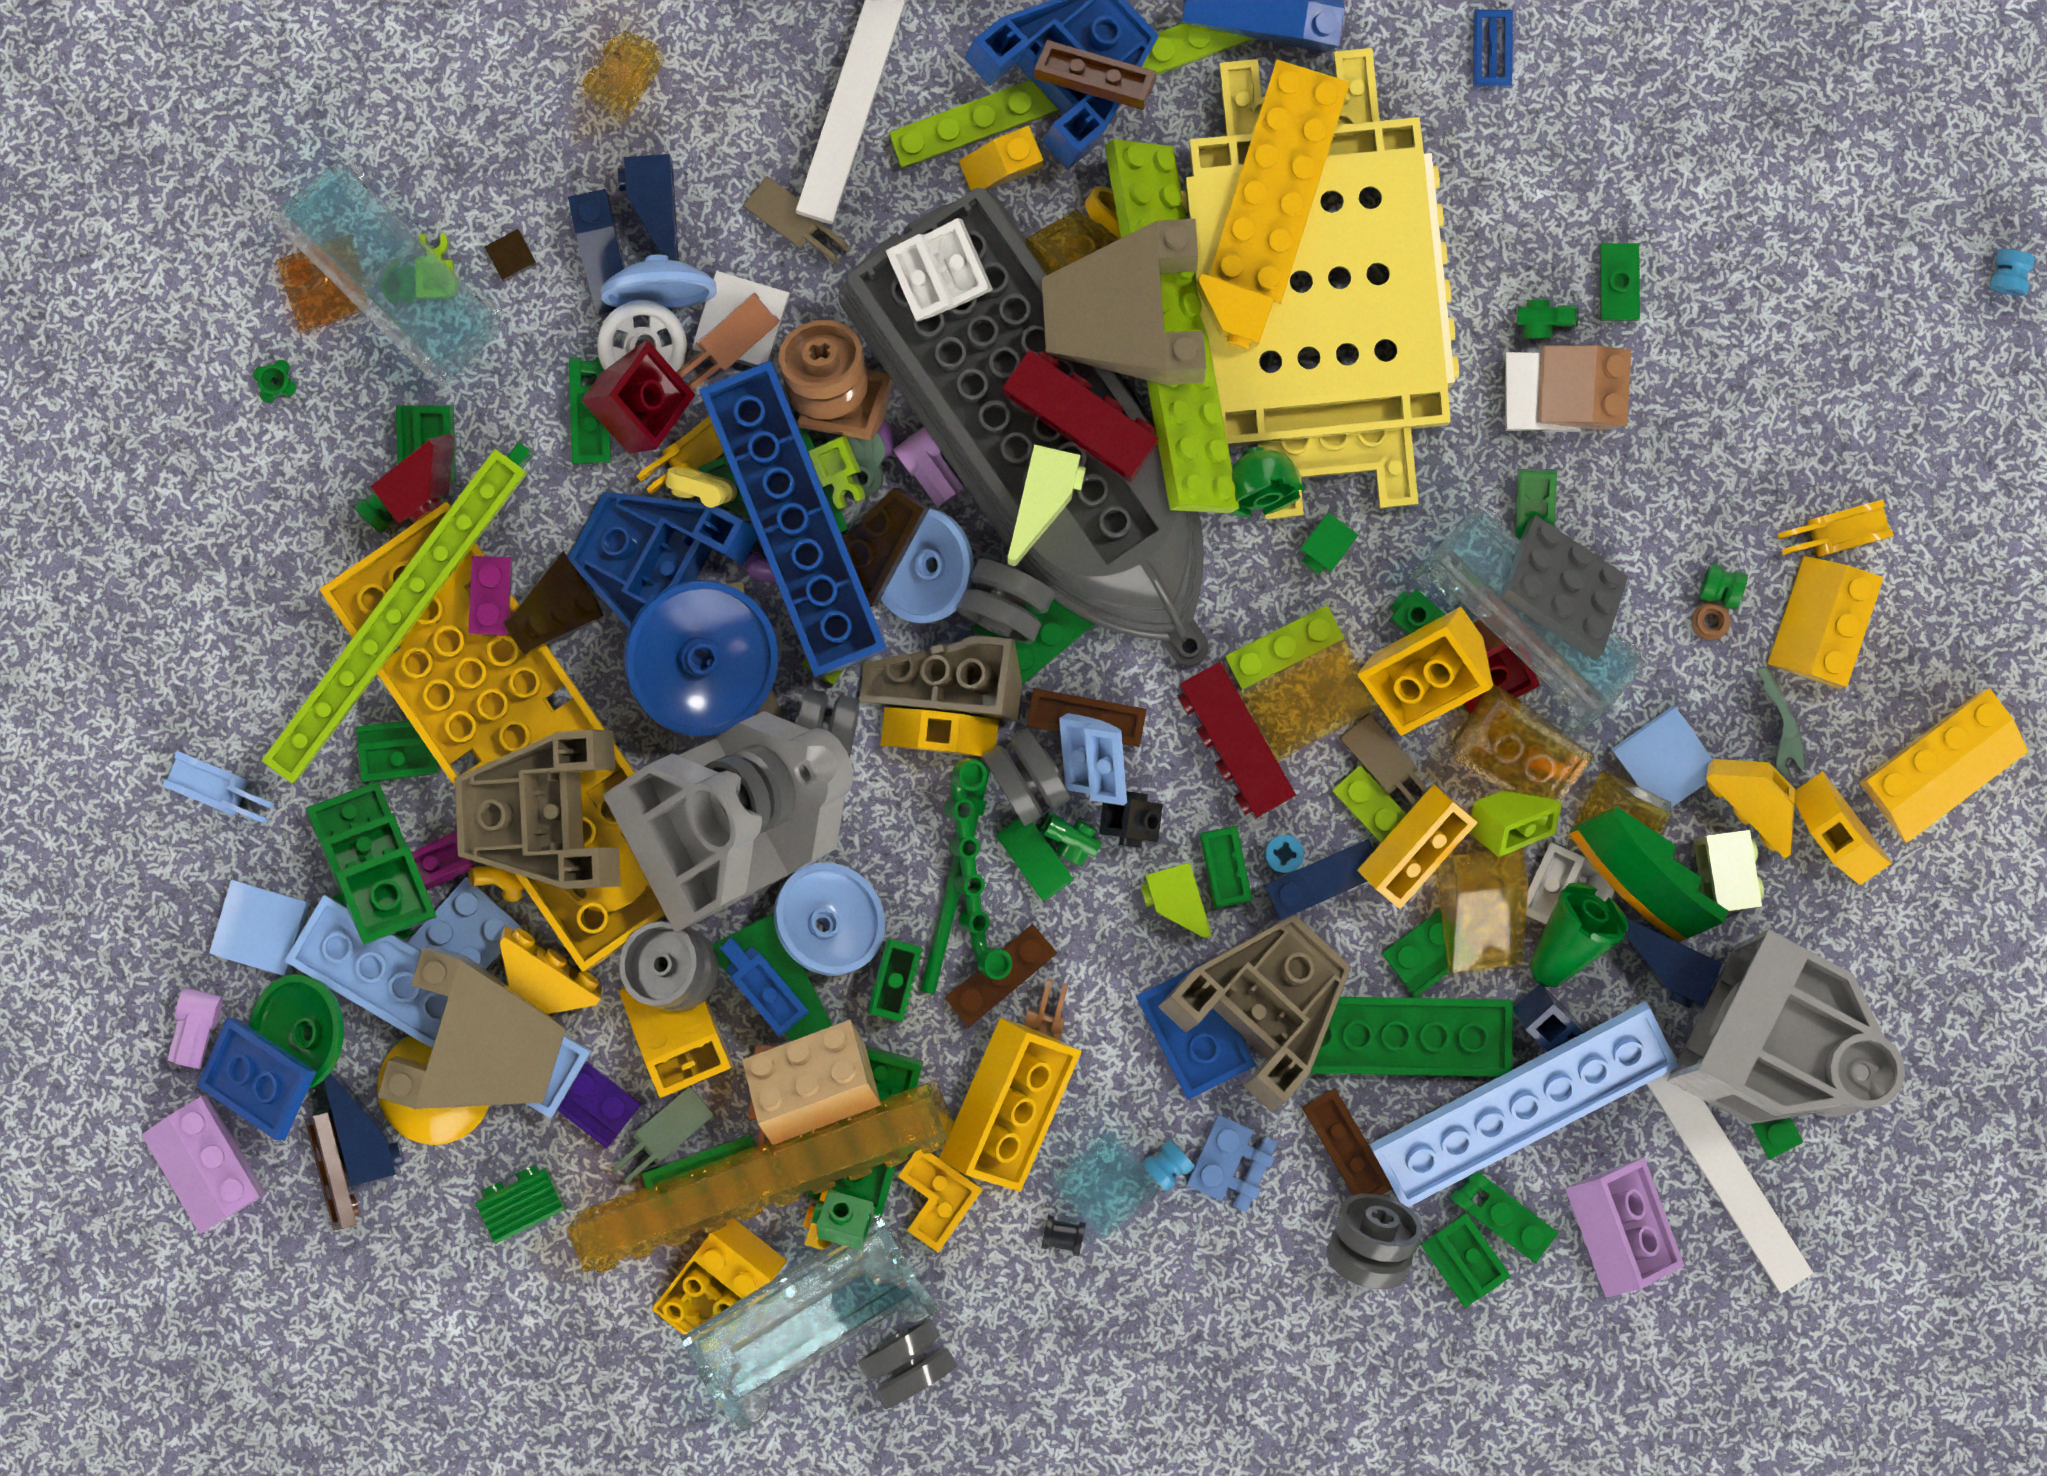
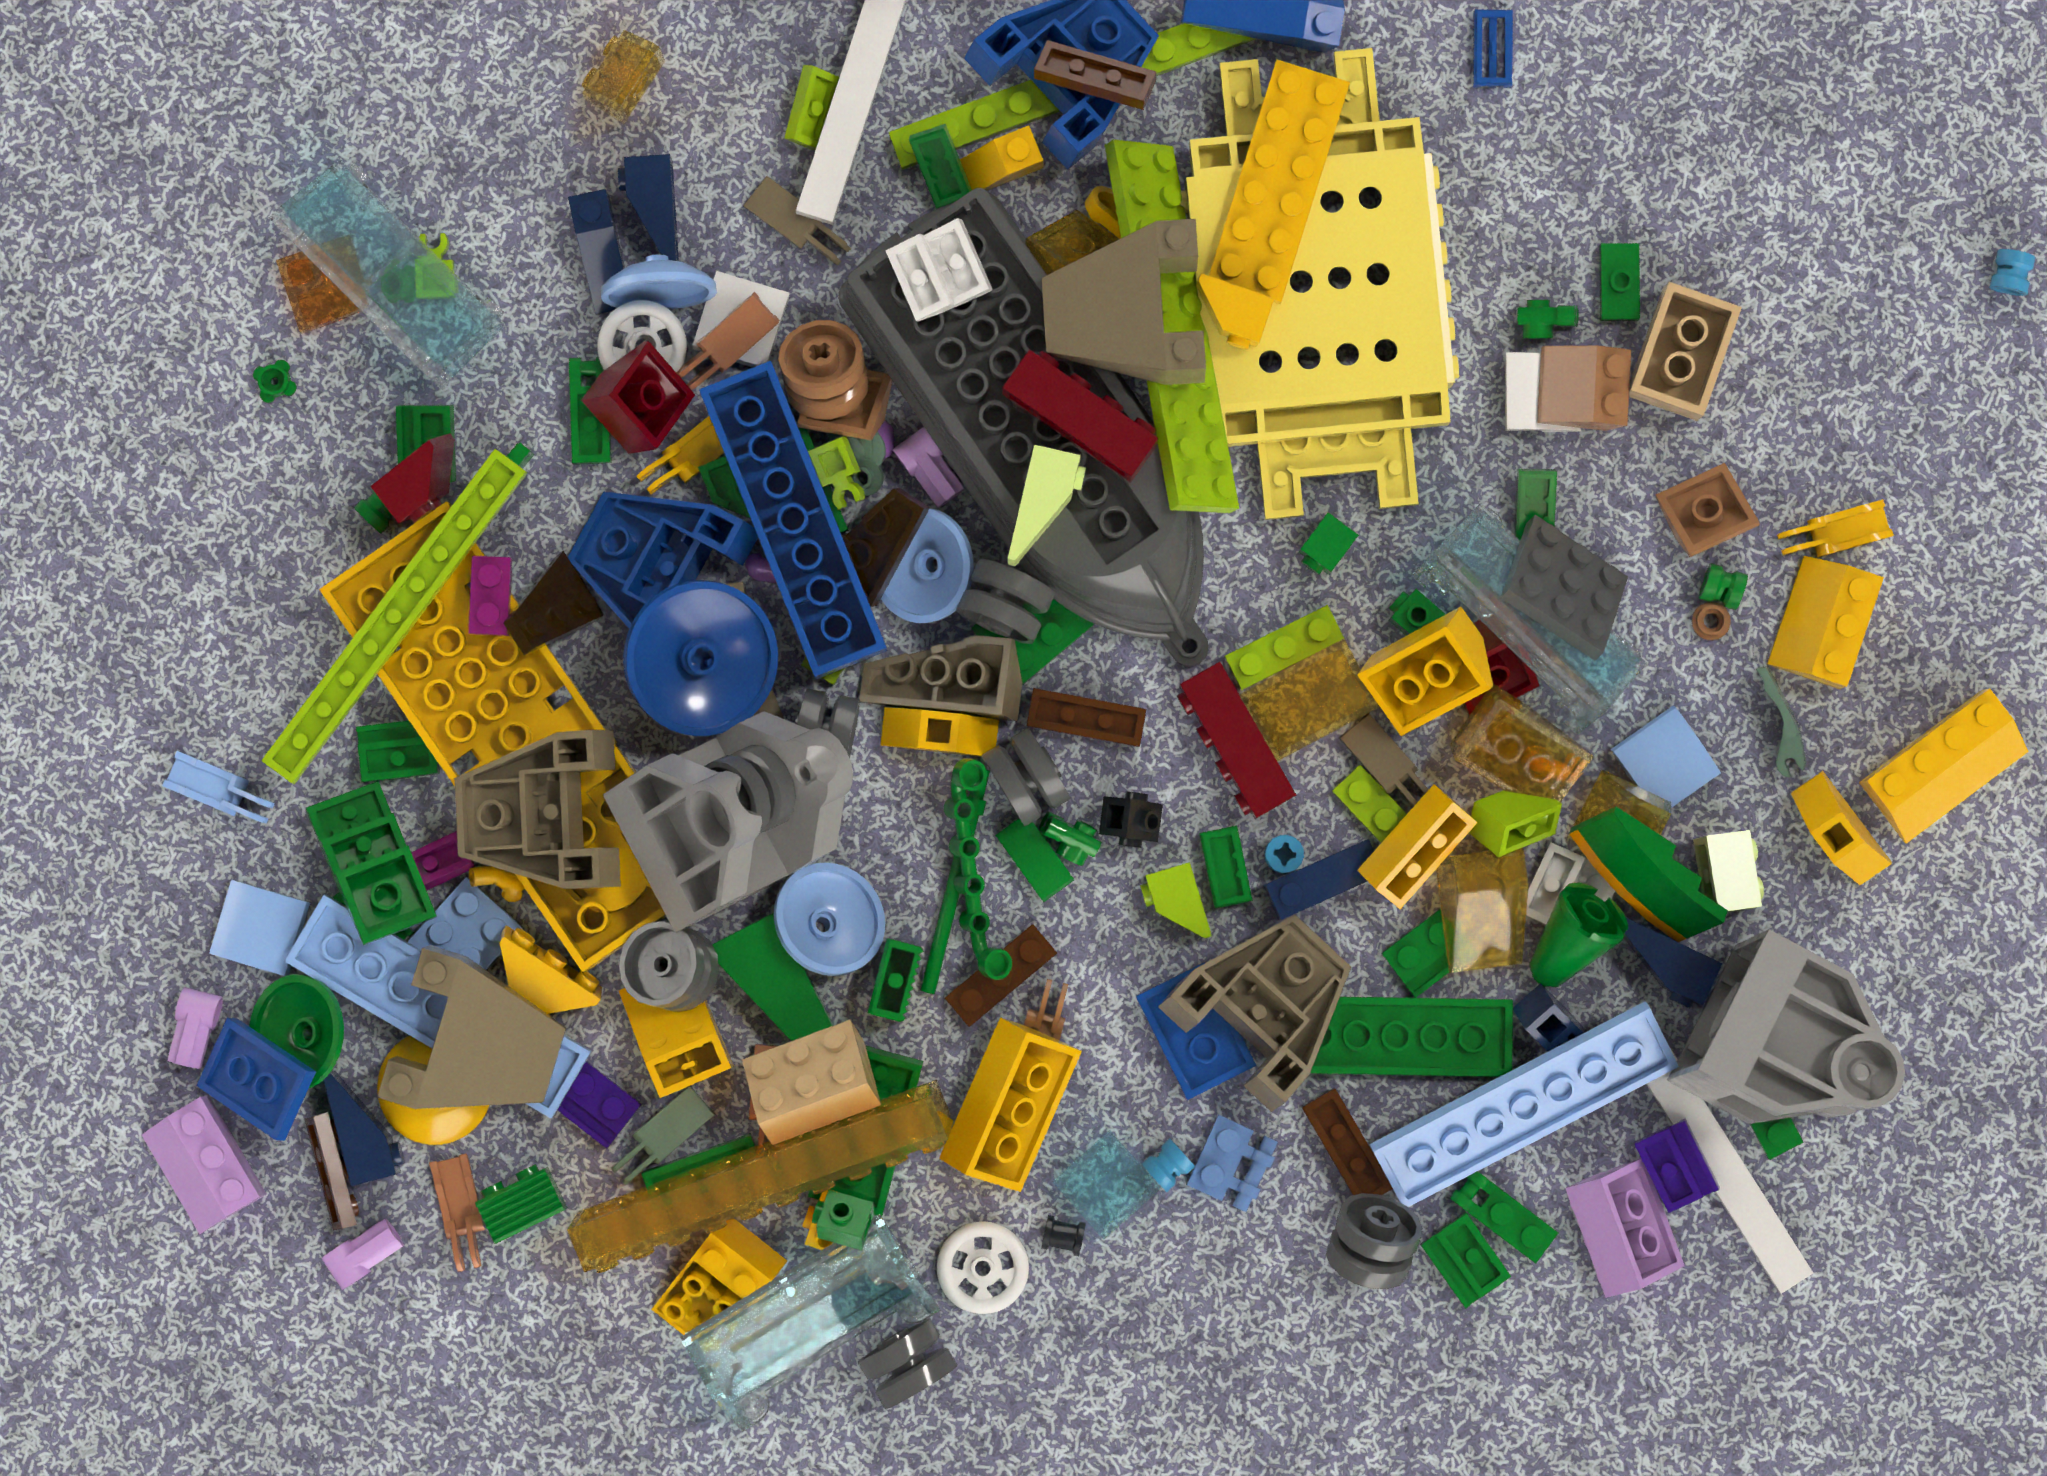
(356, 1257): none -> lavender piece
(457, 1200): none -> nougat arm
(510, 255): dark brown tile -> none
(710, 488): light yellow plate -> none
(763, 987): blue hinge -> none
(810, 106): none -> lime plate
(940, 165): none -> green plate
(948, 1197): yellow plate -> none
(963, 1240): none -> white plate
(1093, 758): light blue slope -> none
(1265, 481): green cylinder -> none
(1677, 1165): none -> dark purple plate
(1683, 351): none -> tan brick
(1706, 510): none -> medium nougat slope
(1758, 798): yellow slope -> none

